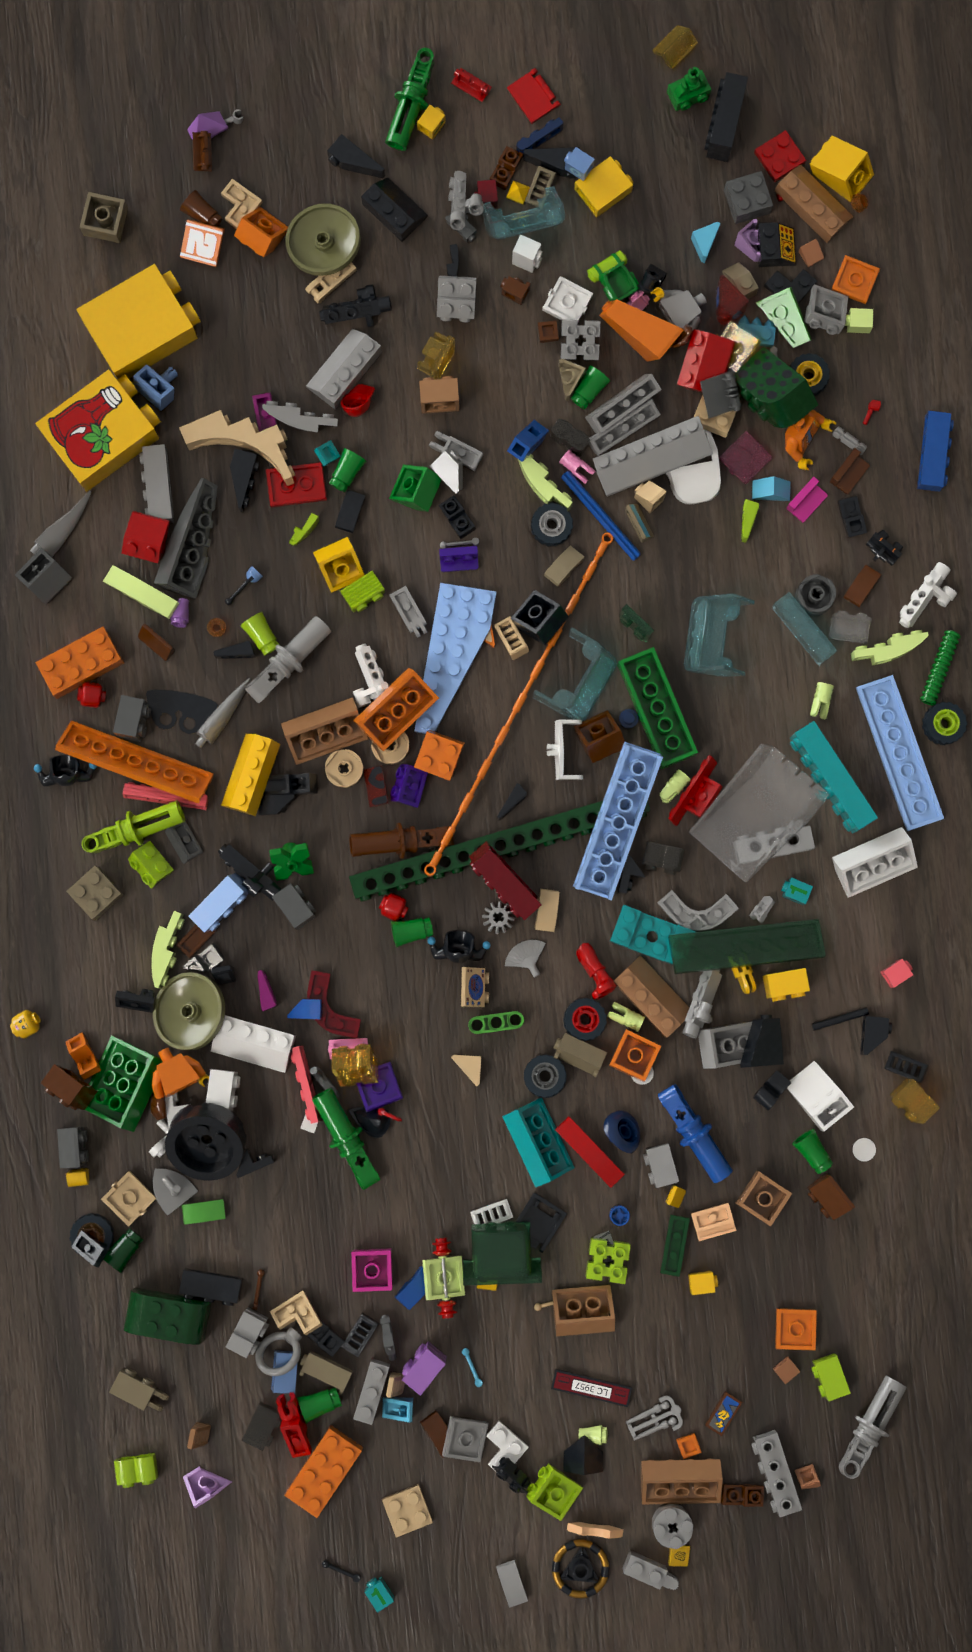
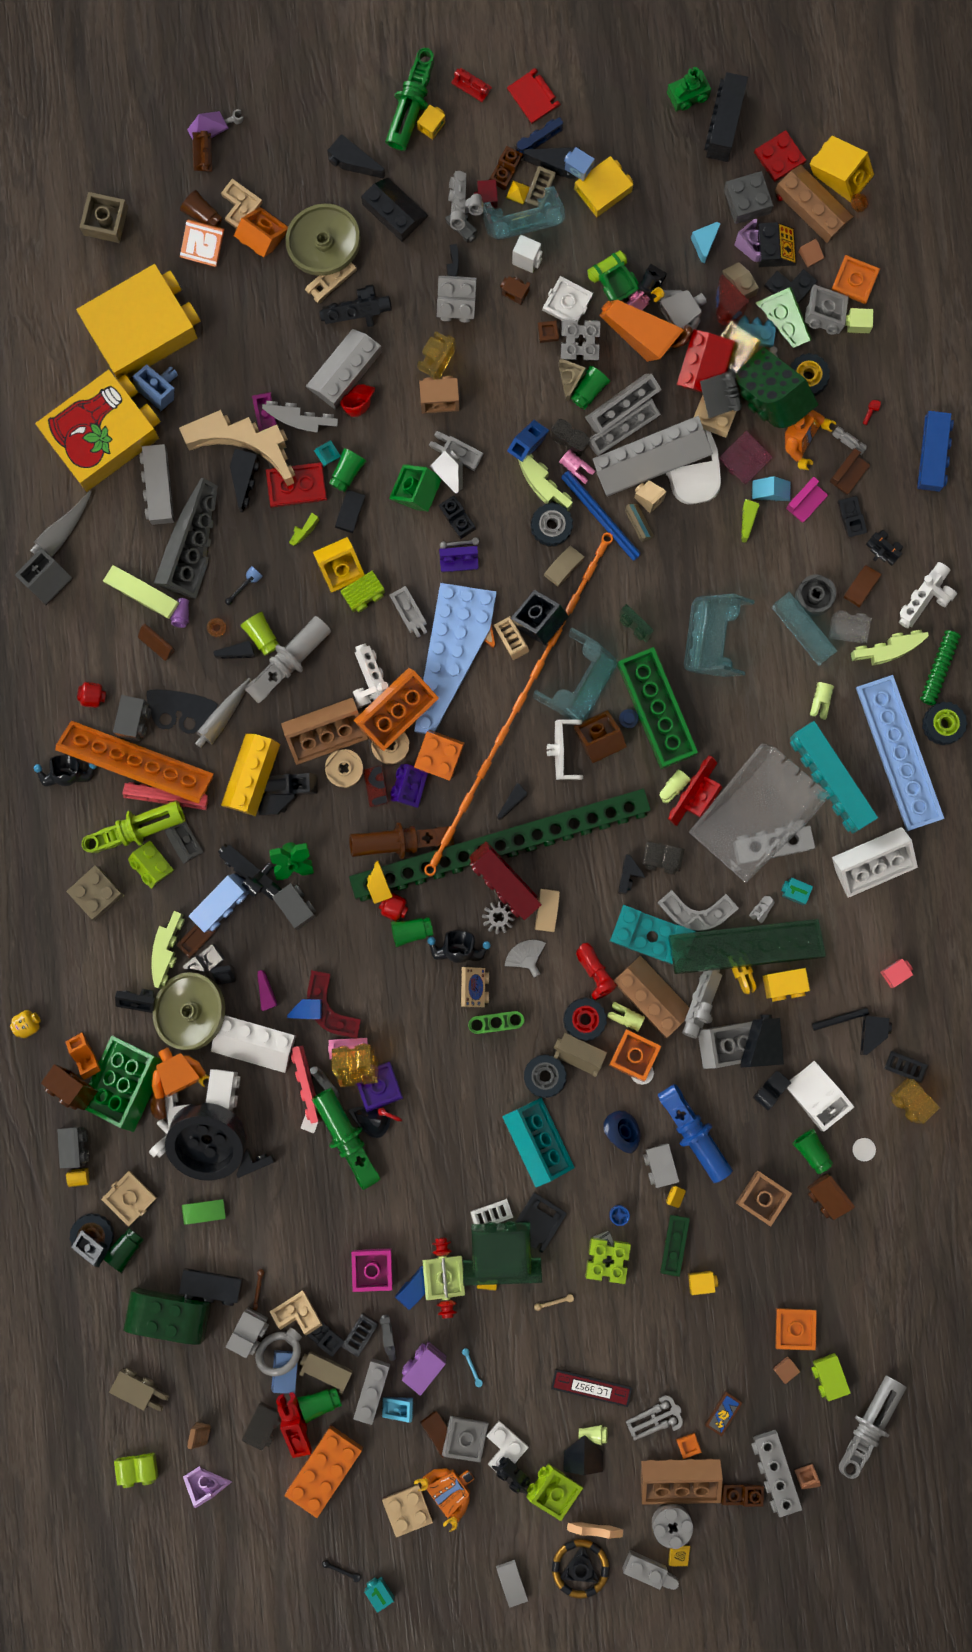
(79, 662): orange brick -> none
(145, 537): red slope -> none
(171, 1189): light grey shield -> none
(377, 885): none -> yellow slope
(395, 1385): tan slope -> none
(448, 1492): none -> orange torso
(470, 1066): tan slope -> none
(583, 1310): medium nougat slope -> none
(589, 1152): red slope -> none
(618, 820): light blue tile -> none
(676, 45): clear yellow panel -> none
(713, 1221): light nougat plate -> none

